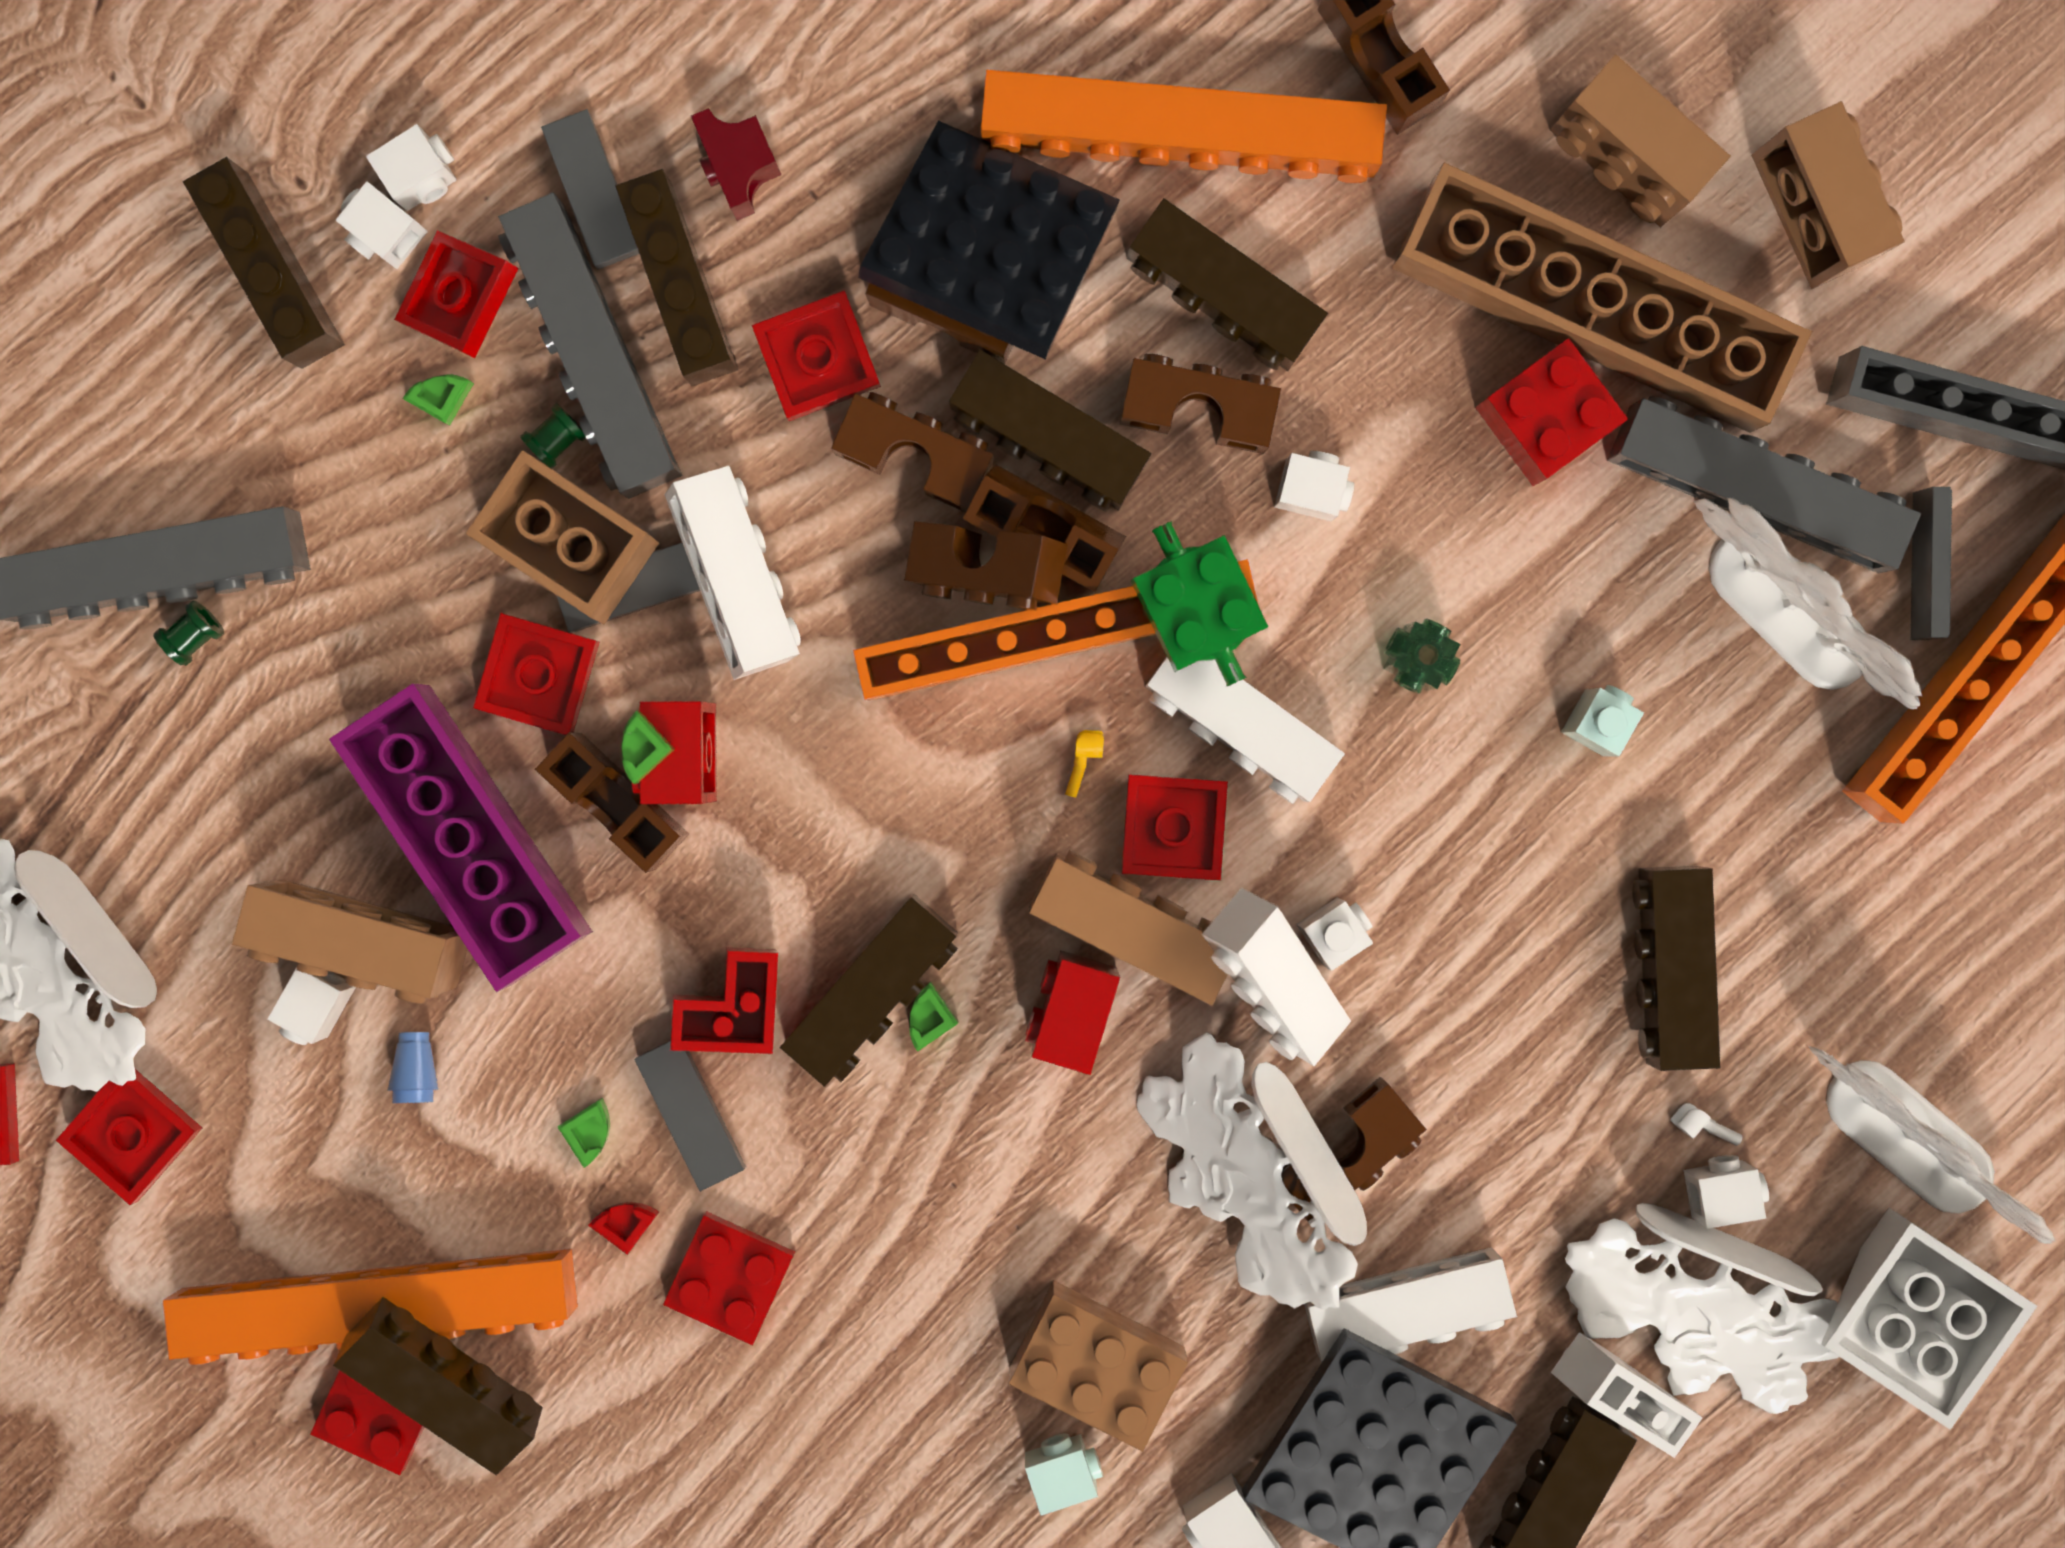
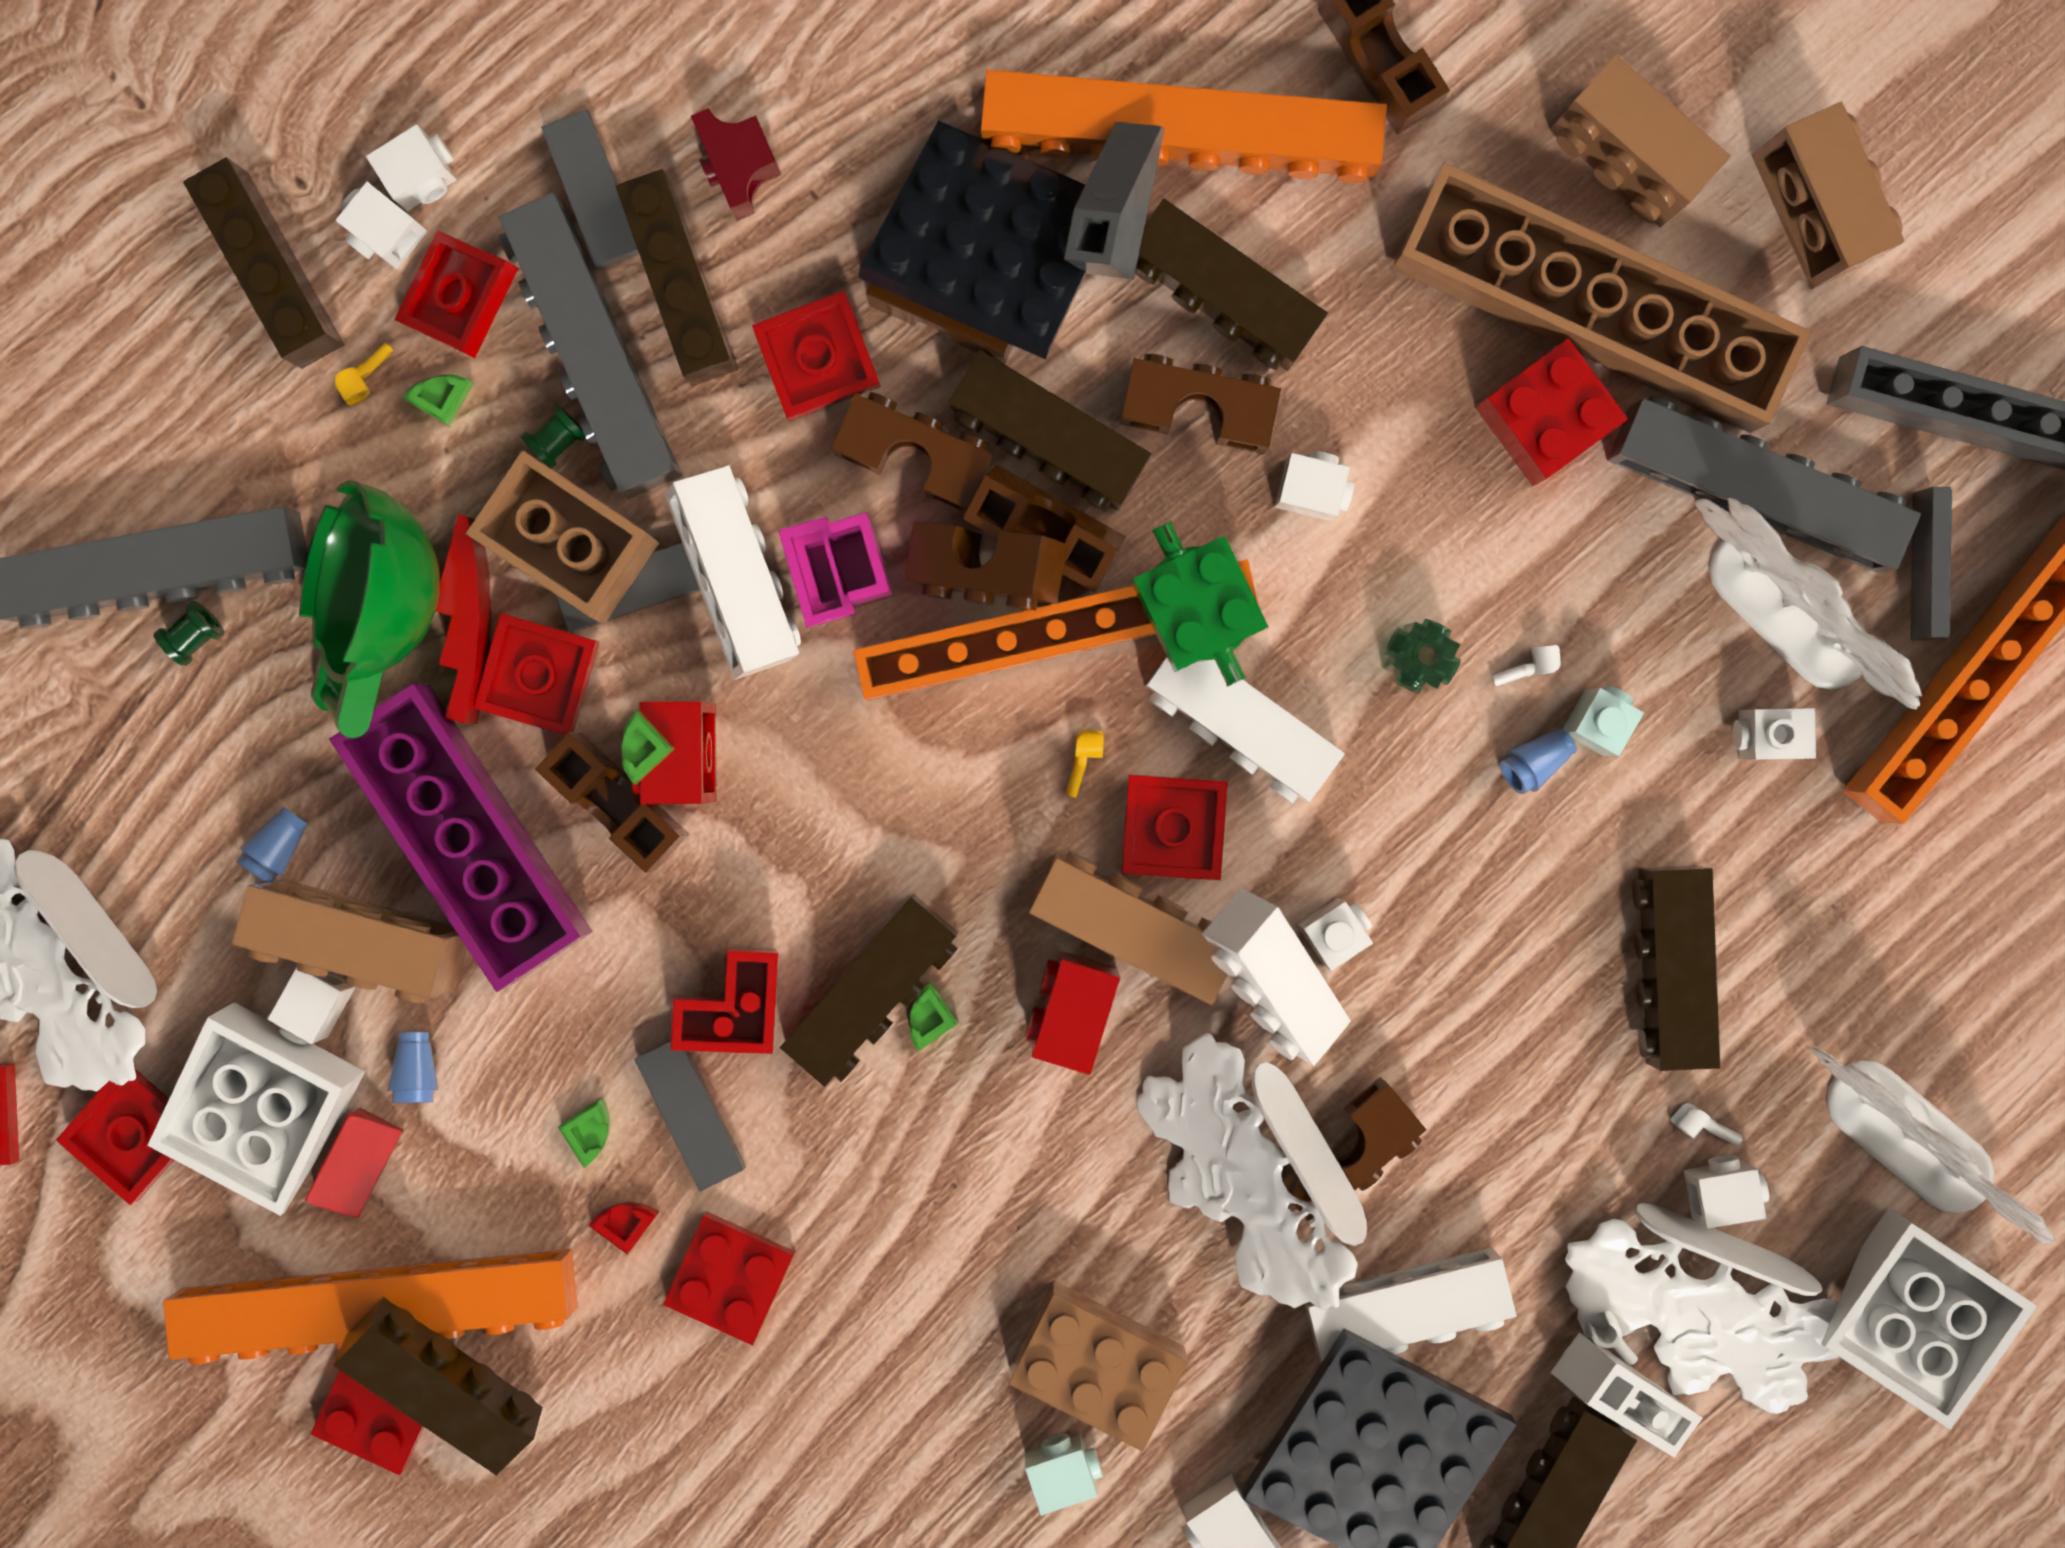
(254, 1107): none -> white slope
(272, 846): none -> medium blue cone
(350, 380): none -> yellow hand
(354, 1163): none -> slope
(369, 597): none -> green windscreen
(468, 600): none -> red slope
(835, 567): none -> dark pink plate
(1115, 203): none -> dark grey slope
(1537, 760): none -> medium blue cone
(1545, 661): none -> white hand
(1612, 1338): none -> white hand
(1775, 734): none -> white brick

